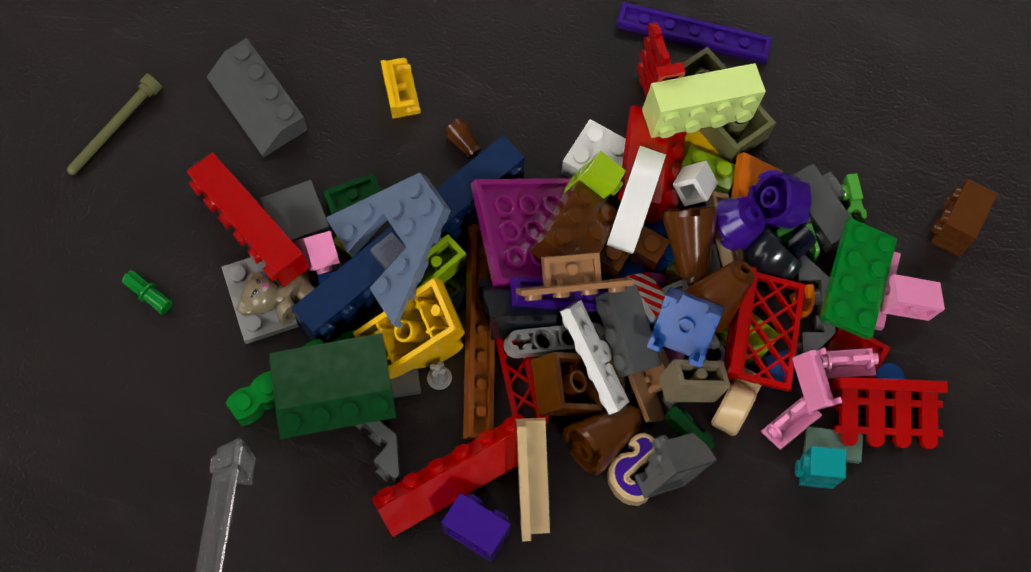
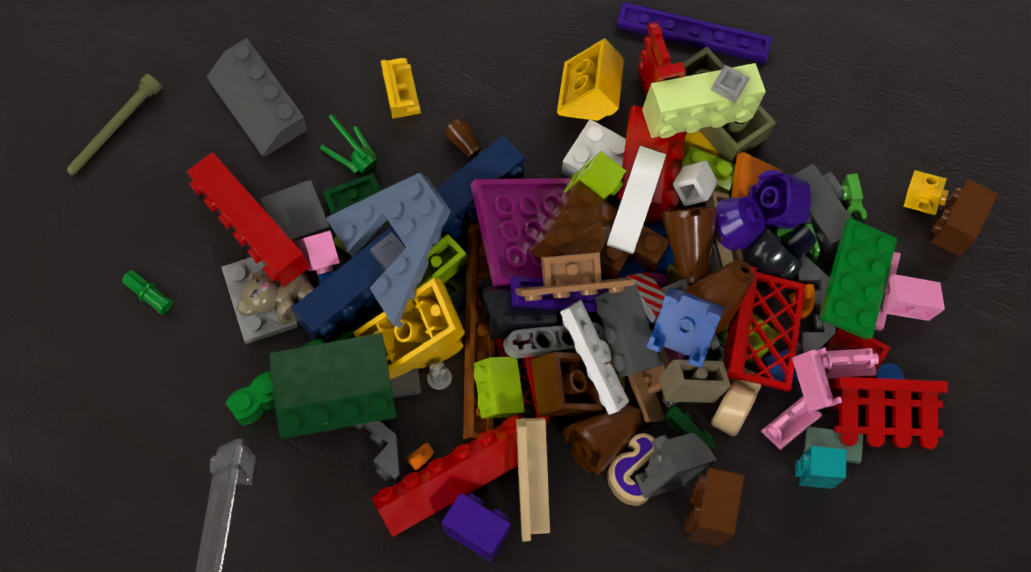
(362, 158): none -> green plant
(420, 456): none -> orange tile
(498, 387): none -> lime brick
(591, 83): none -> yellow slope
(714, 507): none -> reddish brown brick
(730, 84): none -> light grey tile
(926, 192): none -> yellow brick

